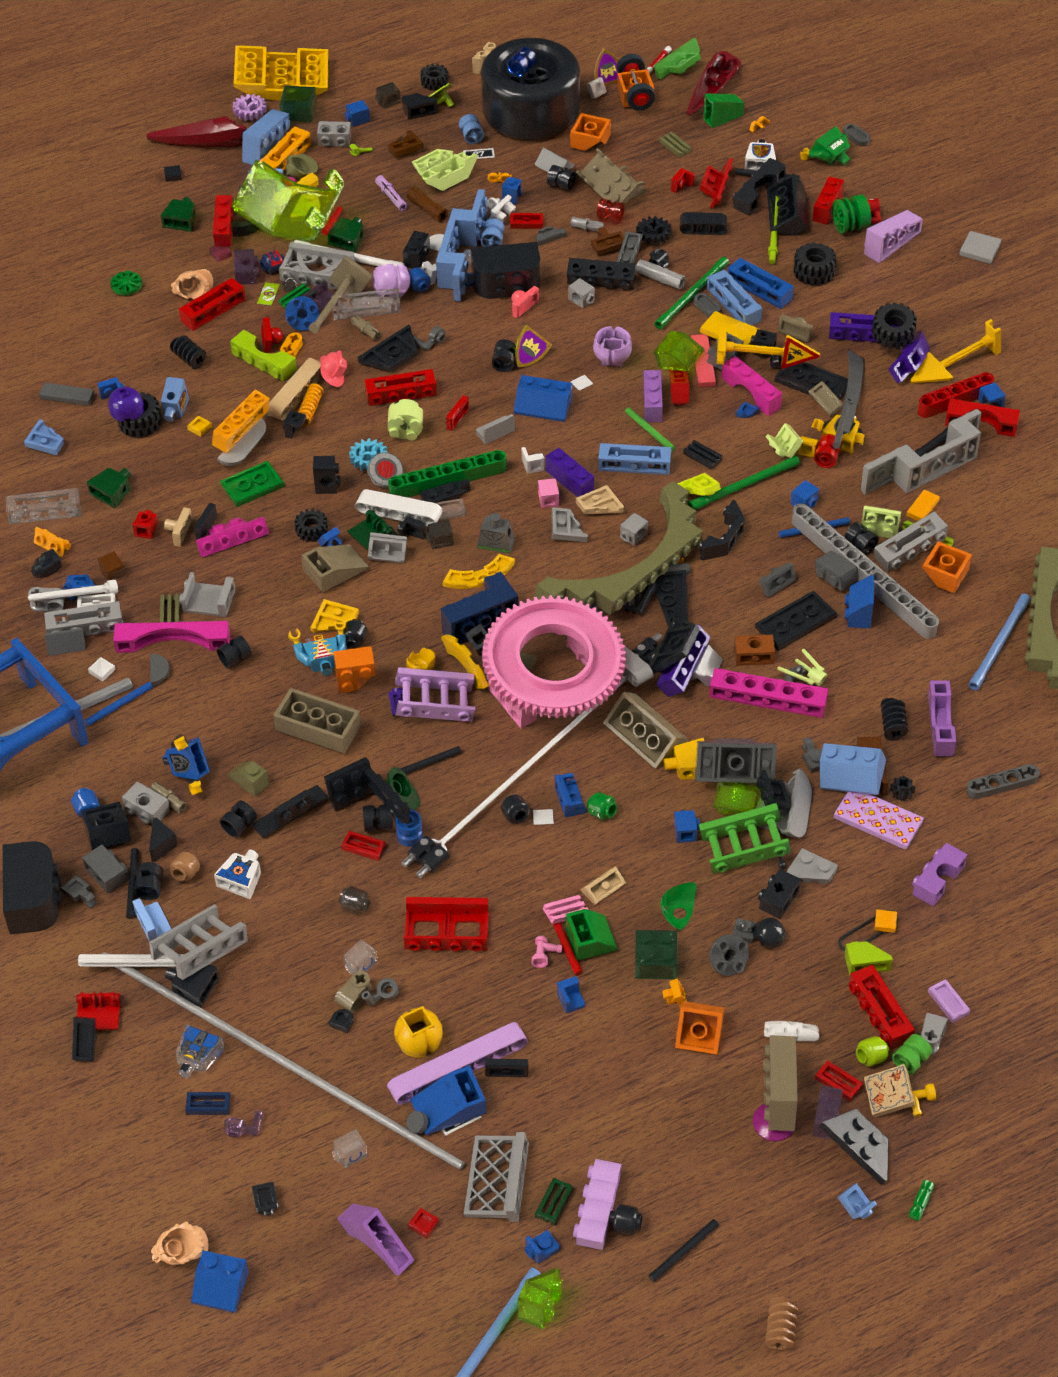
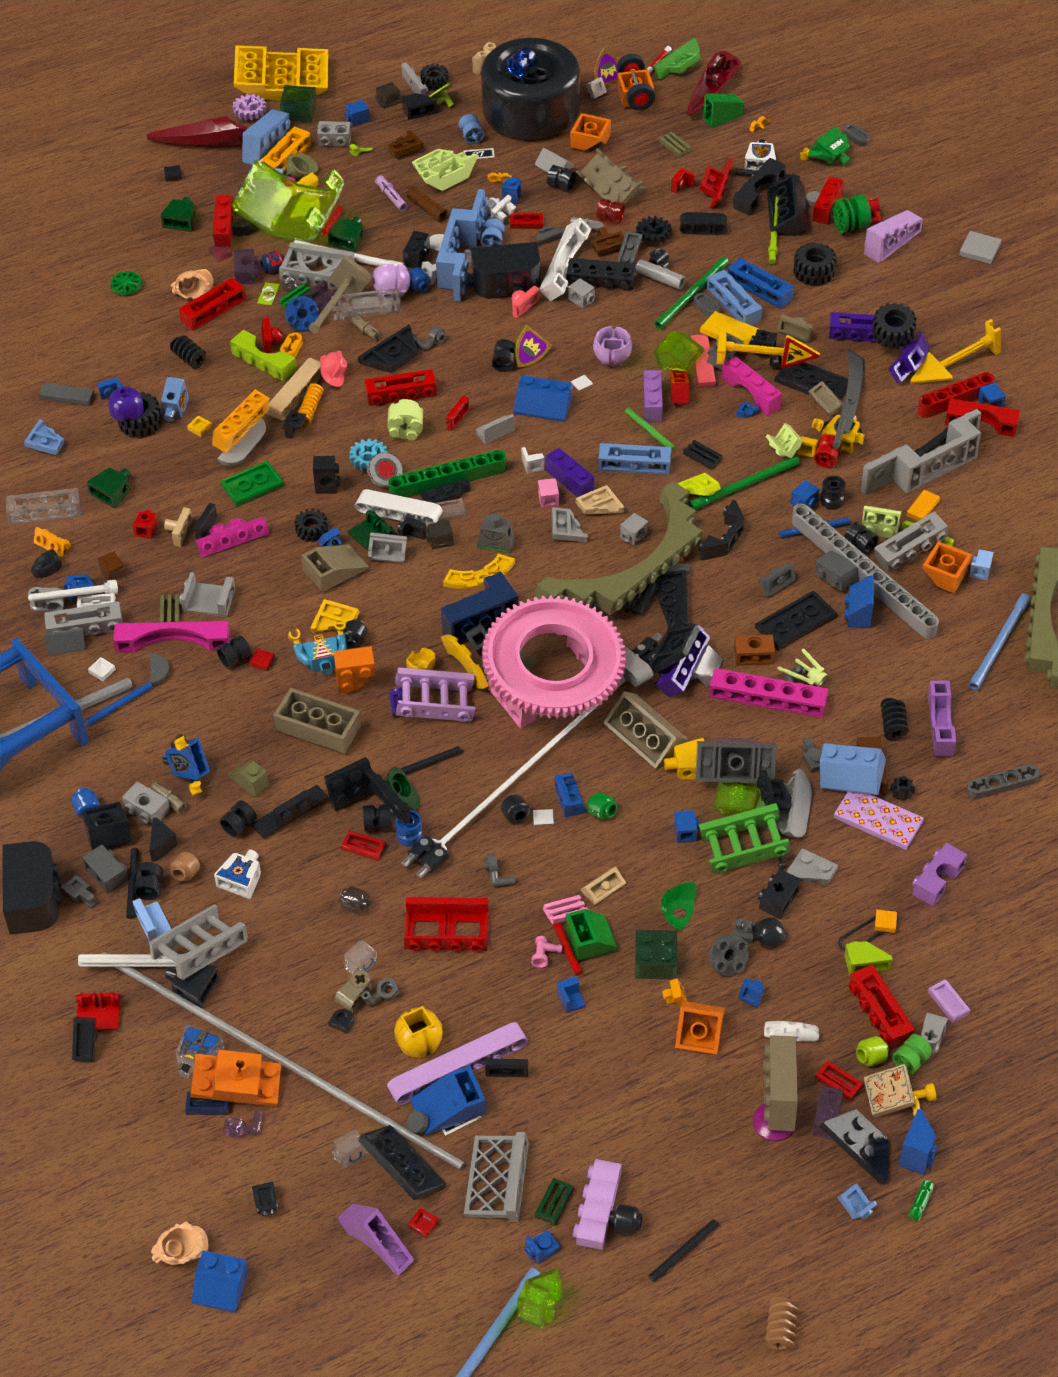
(236, 1078): none -> orange brick
(261, 659): none -> red tile
(402, 1162): none -> black tile
(412, 80): none -> light grey tile
(490, 864): none -> dark grey plate
(555, 278): none -> white arch
(751, 992): none -> blue tile
(811, 197): none -> light grey tile
(833, 492): none -> black wheel
(919, 1145): none -> blue slope
(981, 565): none -> light blue brick

